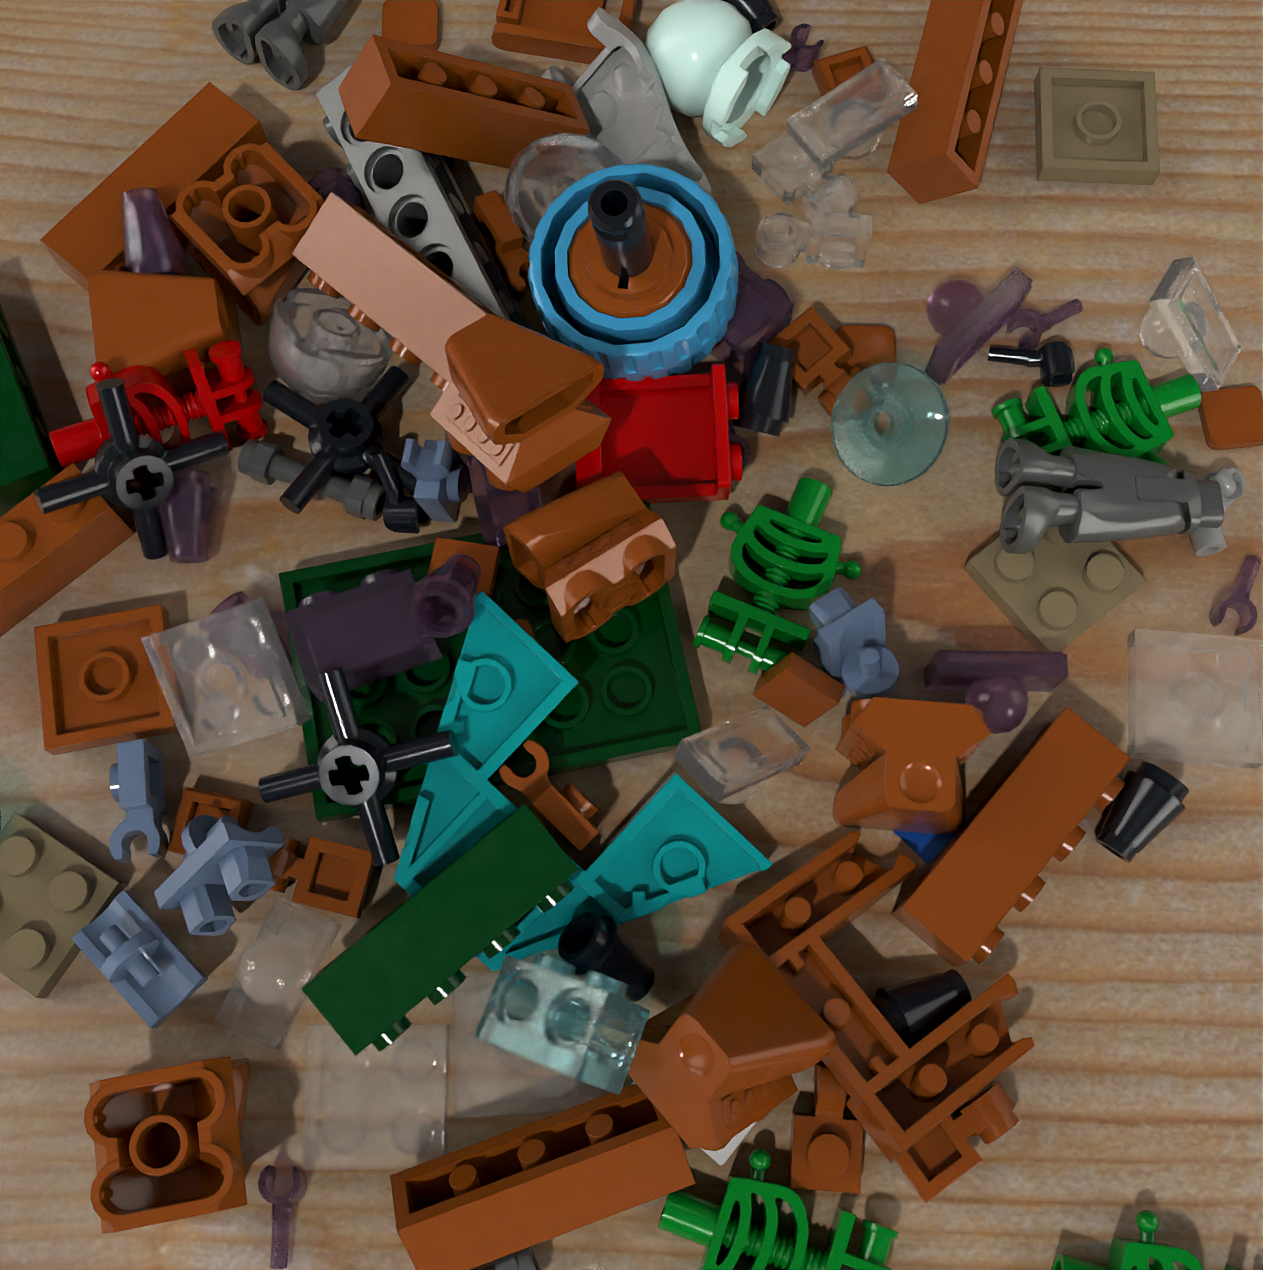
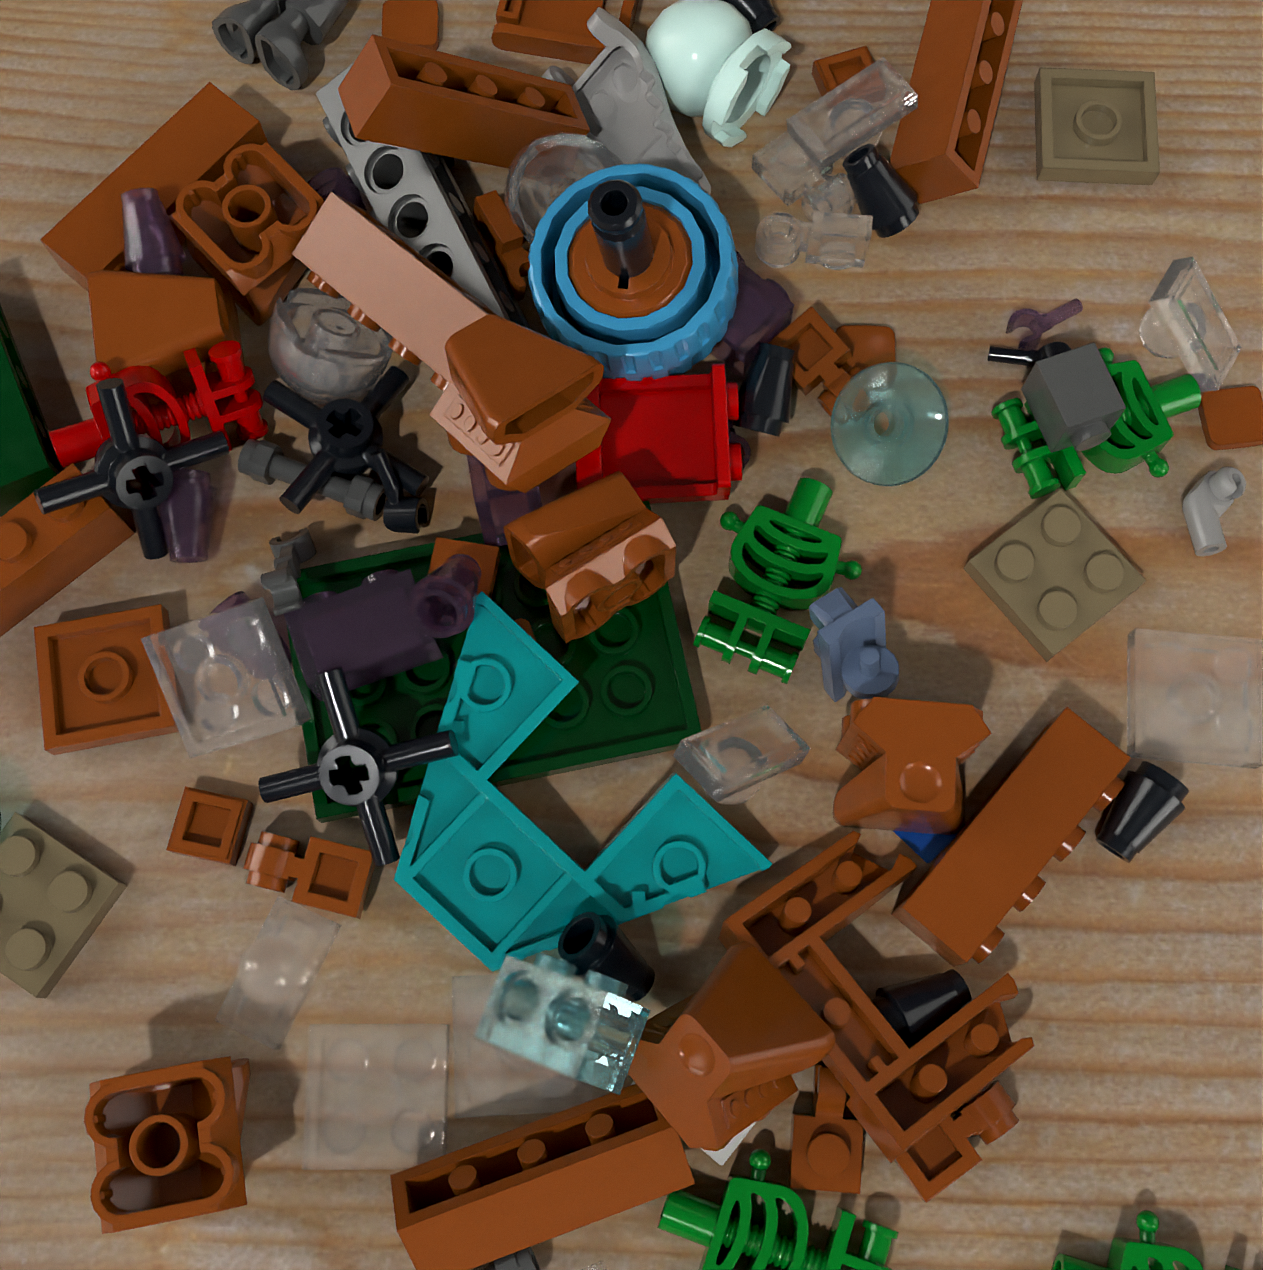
(140, 789): sand blue plate -> none
(140, 959): sand blue hips -> none
(218, 865): sand blue hips -> none
(281, 1211): hand -> none
(287, 562): none -> dark grey piece
(439, 930): dark green brick -> none
(440, 478): sand blue plate -> none
(565, 808): dark orange plate -> none
(798, 689): dark orange tile -> none
(801, 55): hand -> none
(880, 191): none -> black cone
(970, 319): tile -> none
(996, 680): tile -> none
(1073, 399): none -> dark grey brick
(1097, 497): dark grey piece -> none
(1240, 598): hand -> none

